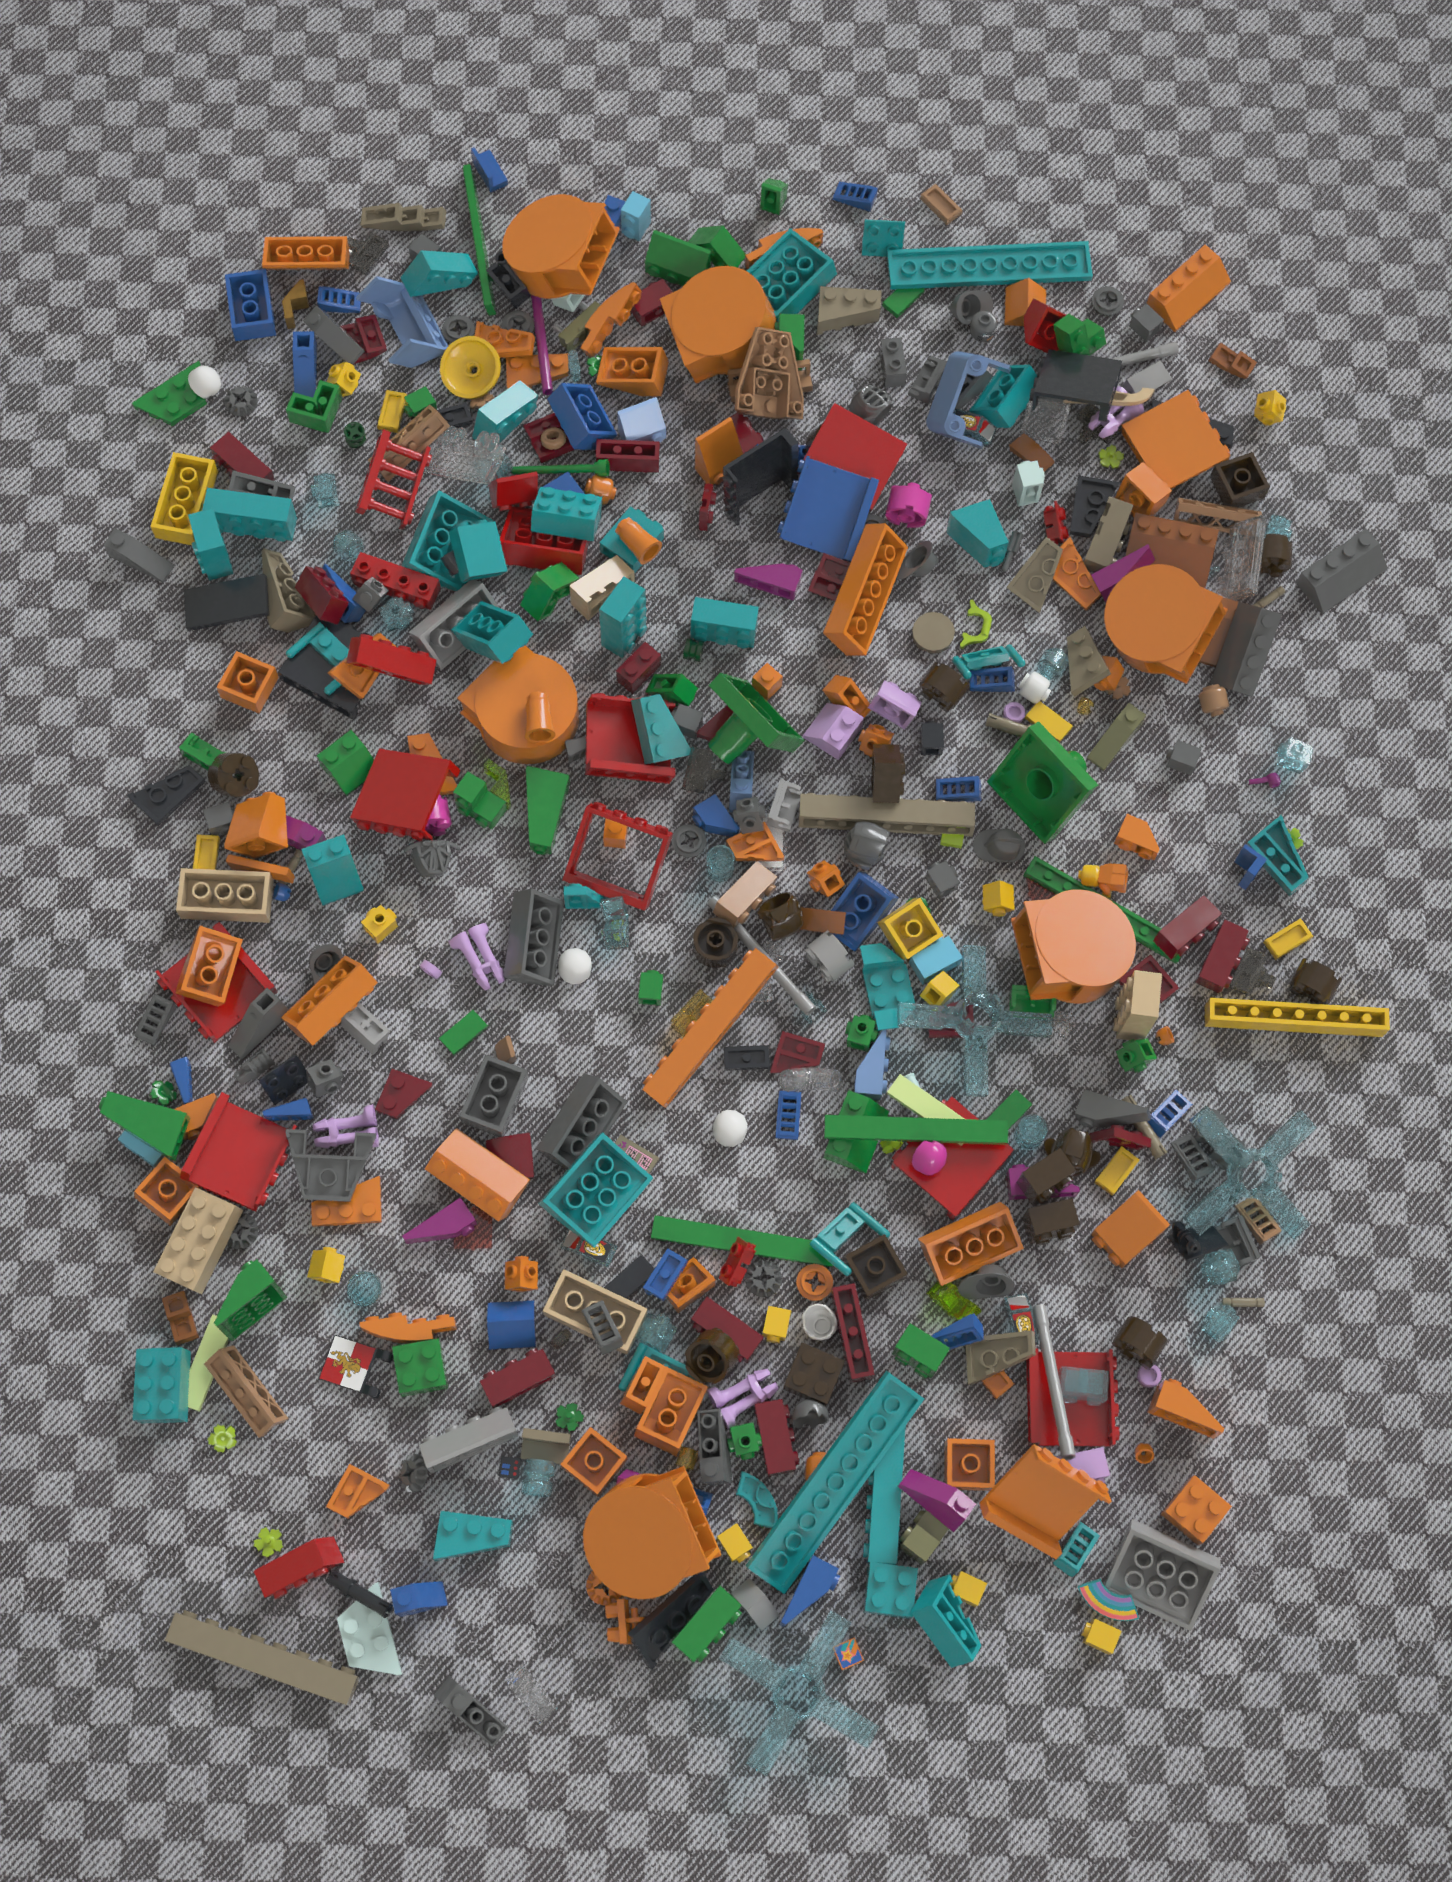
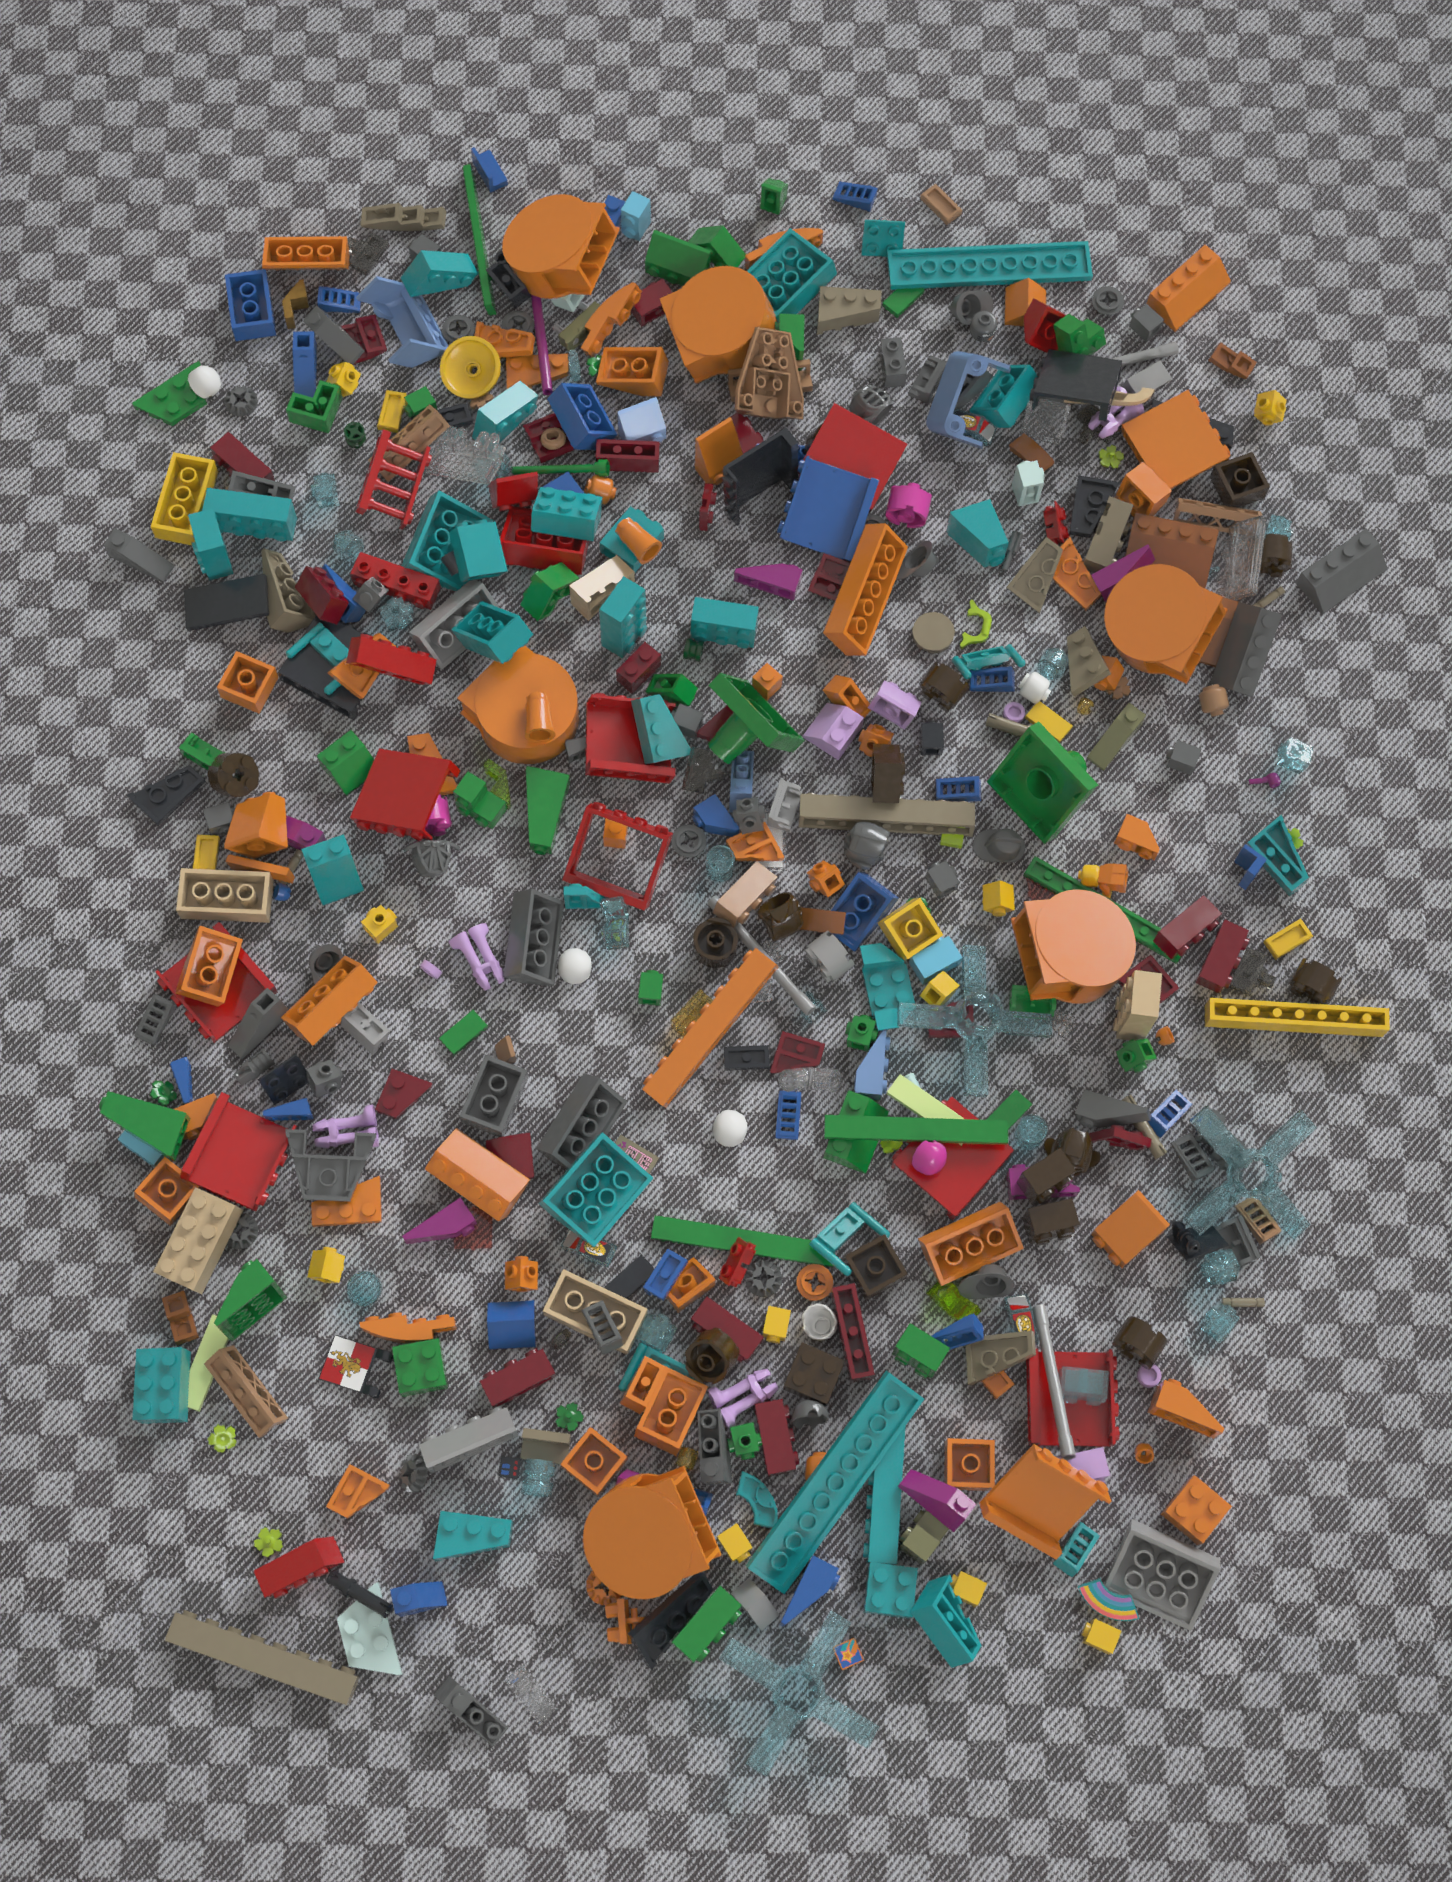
(1116, 1171): yellow tile -> none

